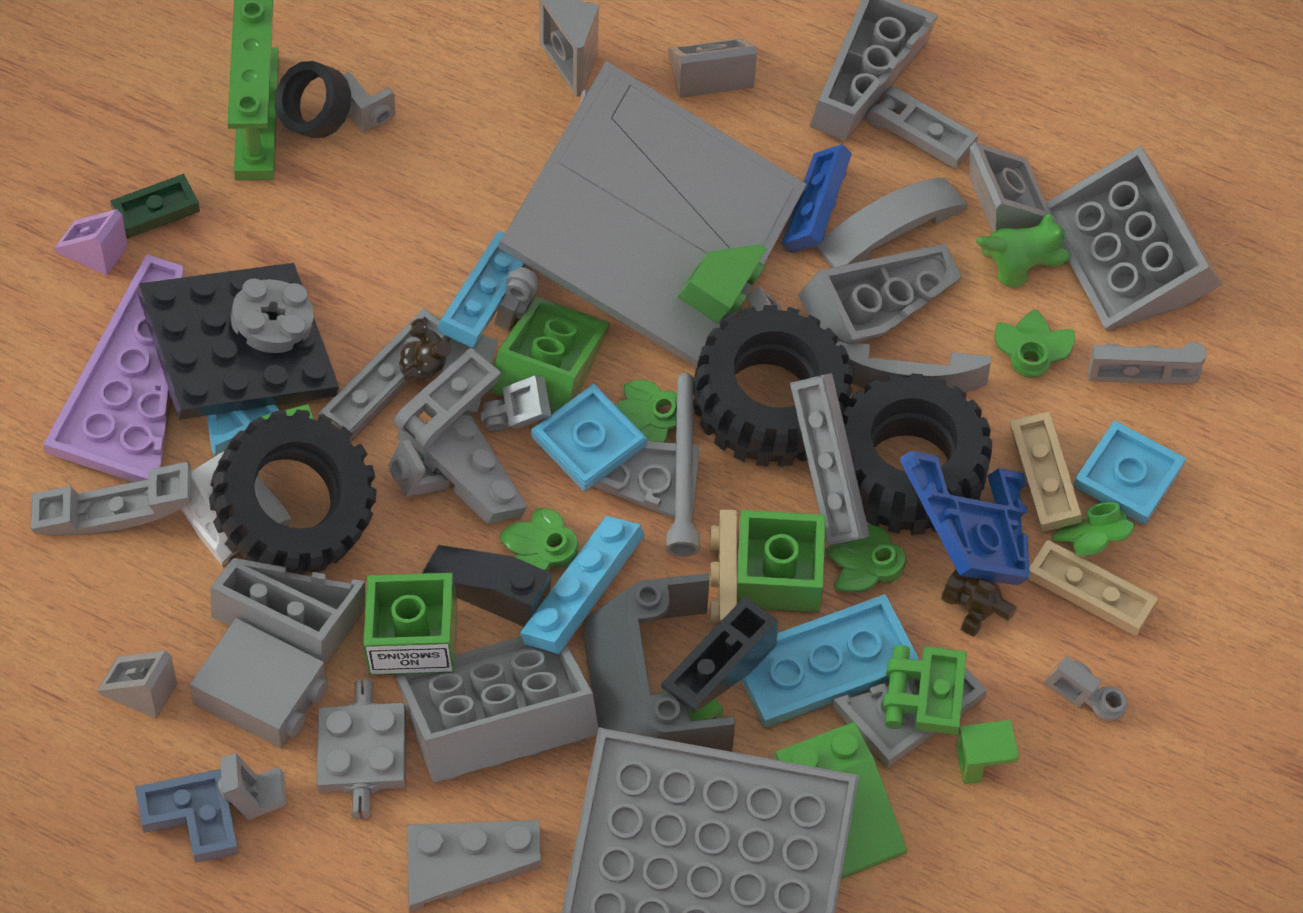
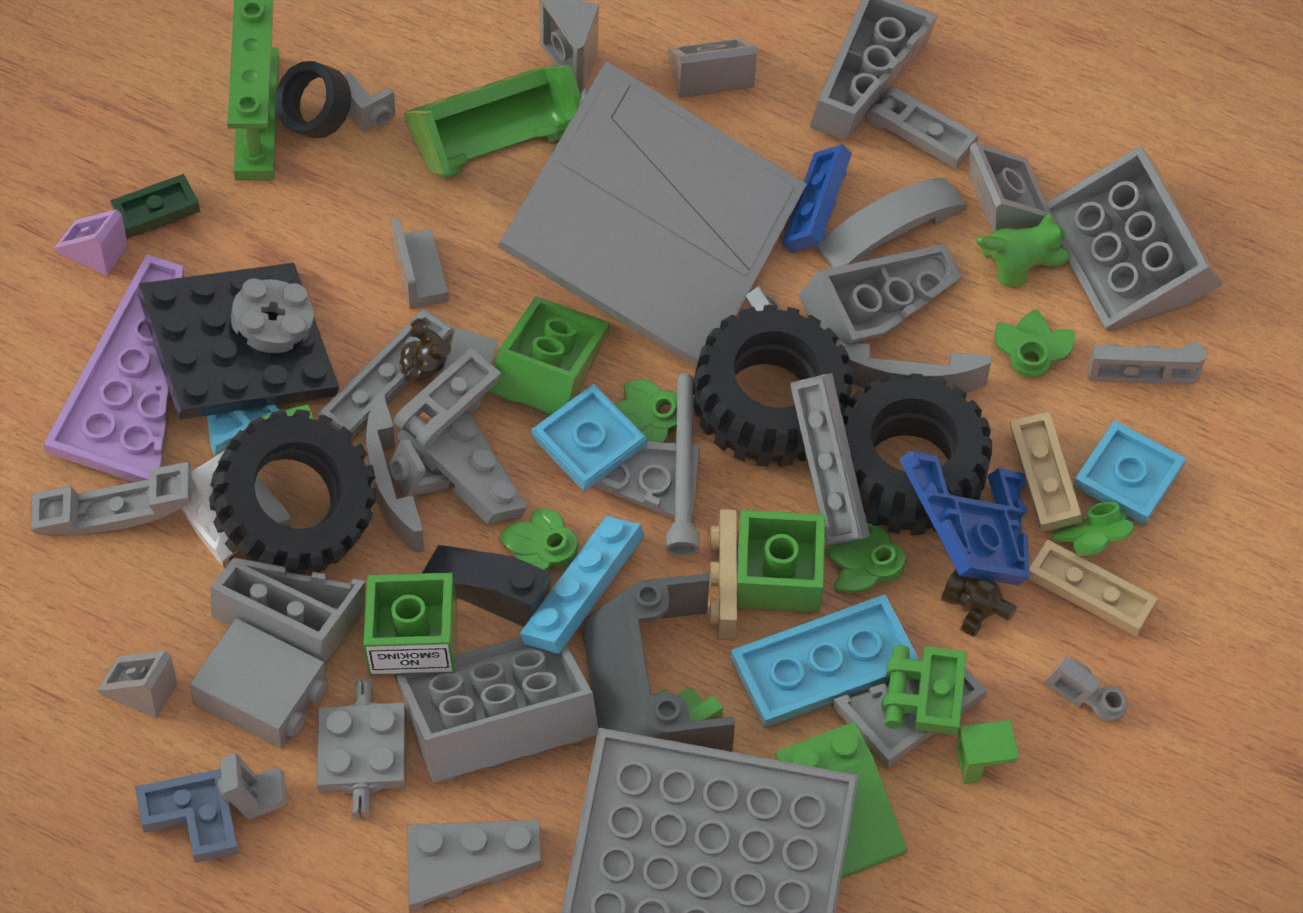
(401, 512): none -> light grey slope
(419, 266): none -> light grey panel
(479, 295): medium azure plate -> none
(494, 117): none -> bright green windscreen
(519, 293): light grey plate -> none
(522, 405): light grey plate -> none
(719, 279): bright green slope -> none
(724, 656): black slope -> none

